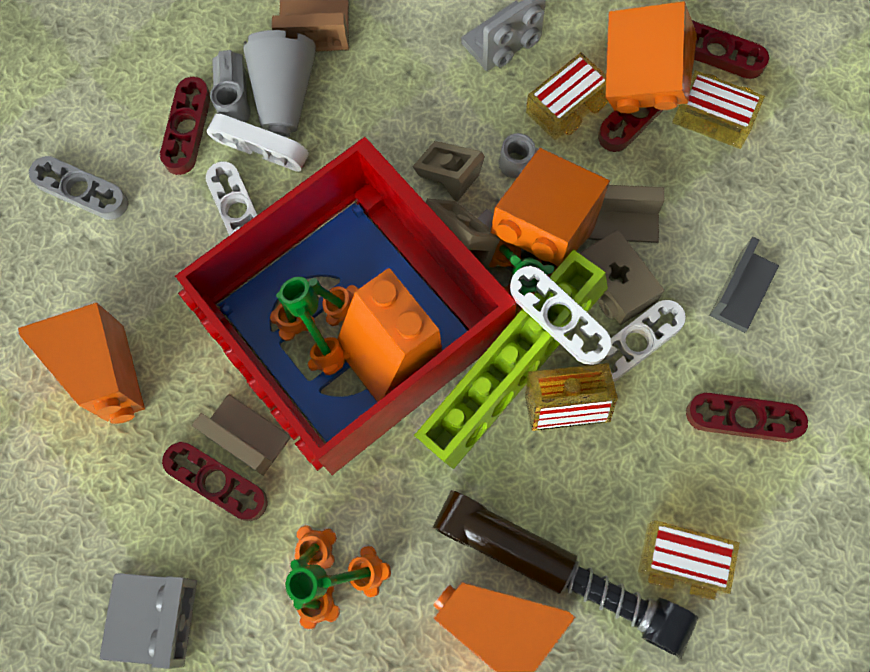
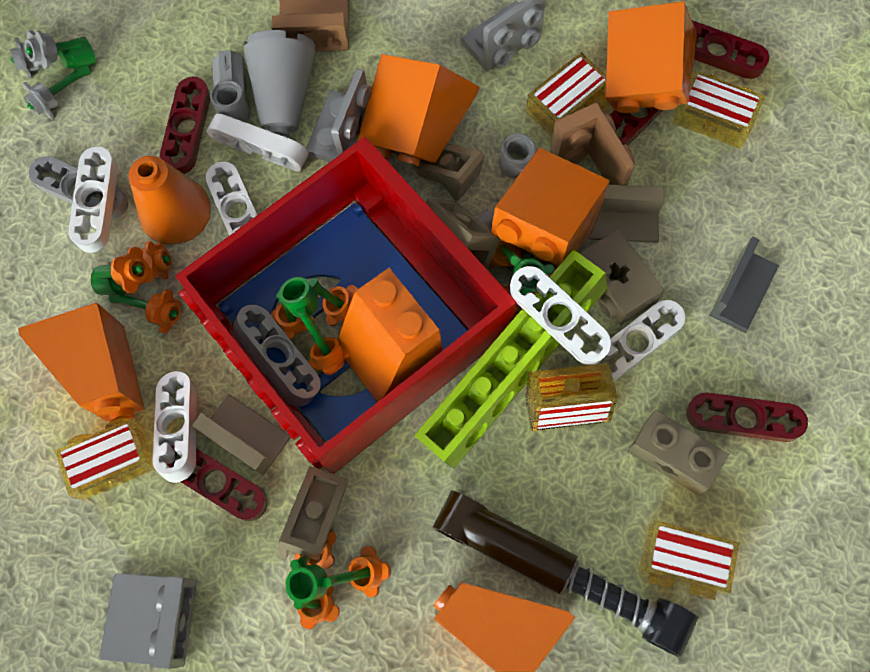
(42, 50): none -> light grey plant
(100, 214): none -> white beam
(105, 458): none -> brick
(131, 271): none -> orange plant
(167, 201): none -> orange cone
(183, 440): none -> white beam
(278, 339): none -> light grey beam
(312, 514): none -> dark tan panel
(340, 120): none -> light grey bracket
(414, 108): none -> orange slope
(595, 134): none -> medium nougat bracket
(678, 453): none -> dark tan brick

